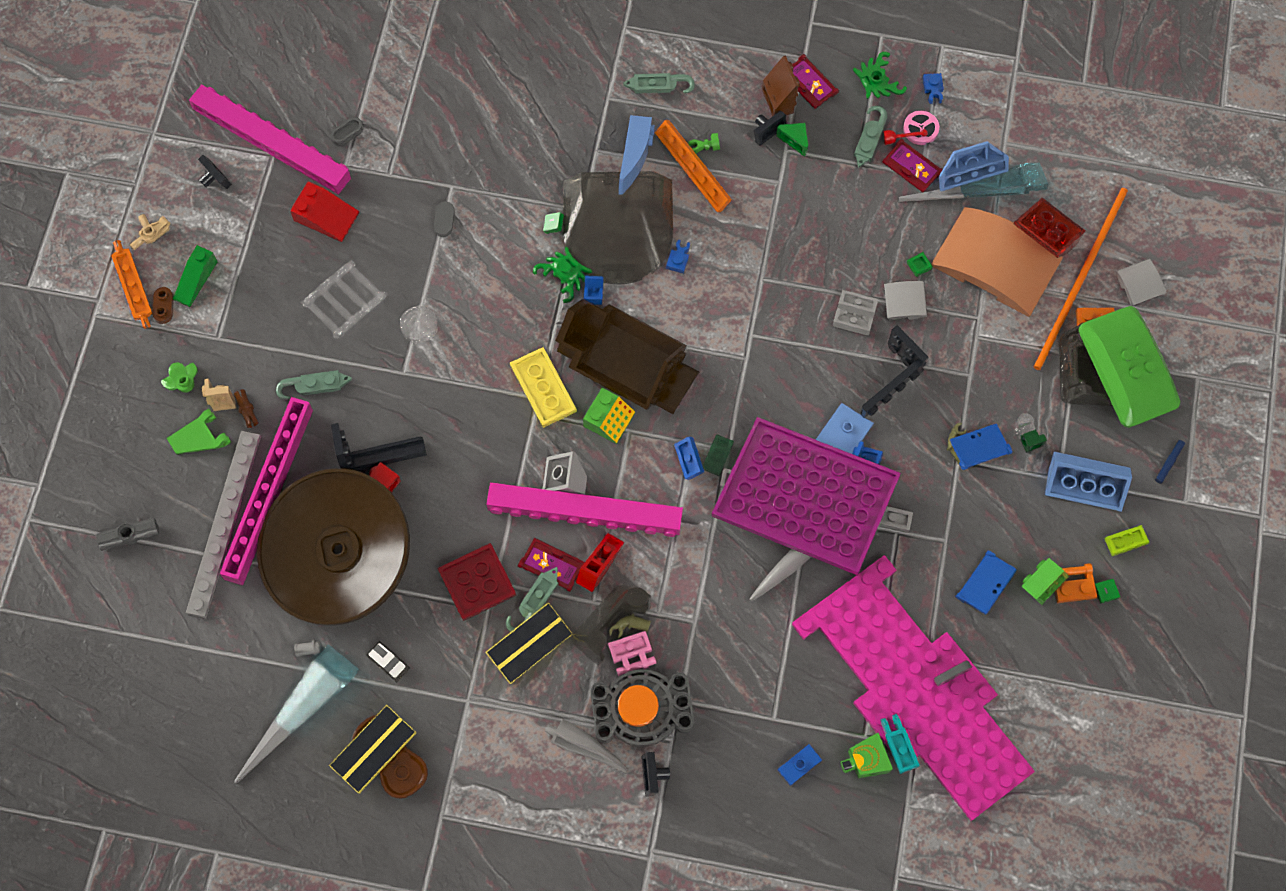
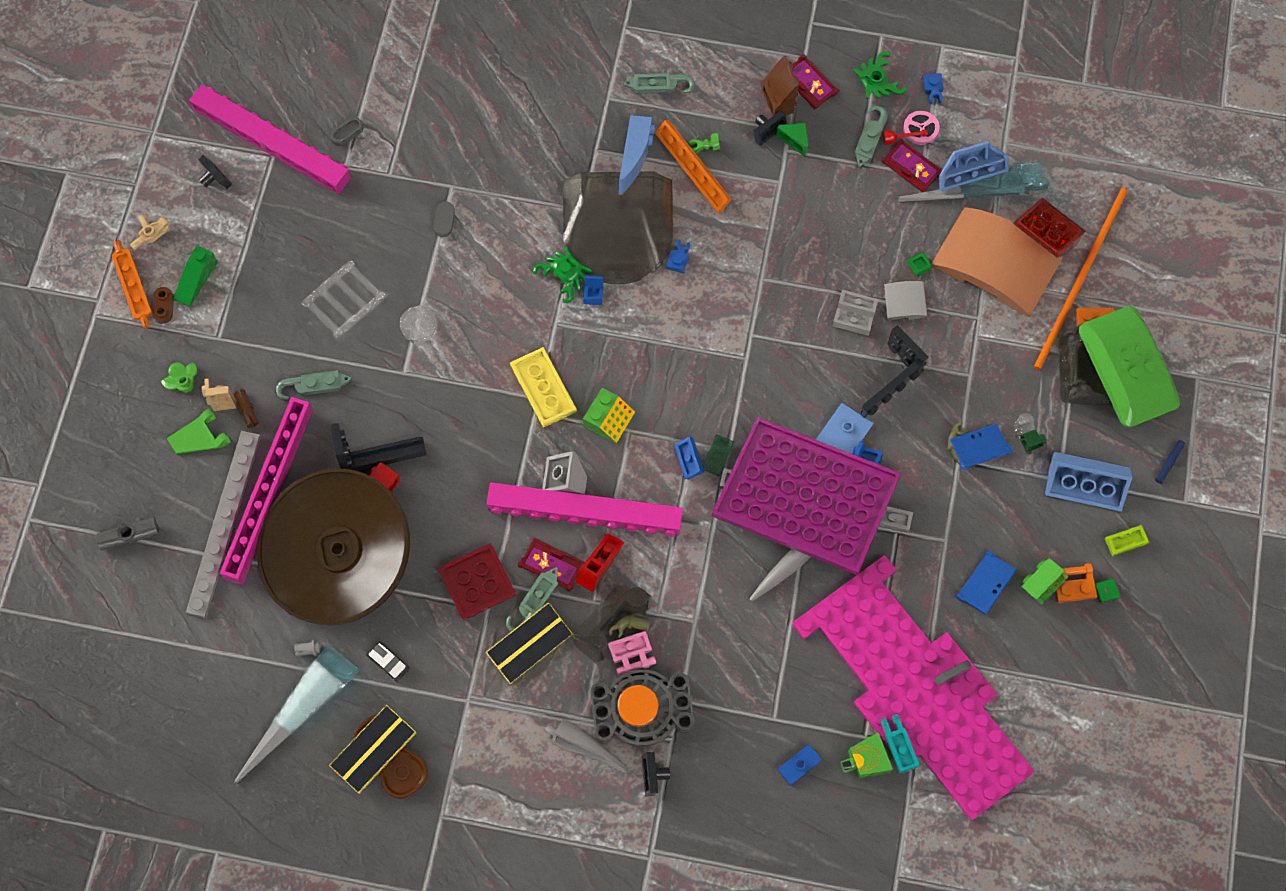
(323, 212): red slope -> none
(553, 222): tile -> none
(625, 355): dark brown panel -> none
(1141, 282): light grey slope -> none

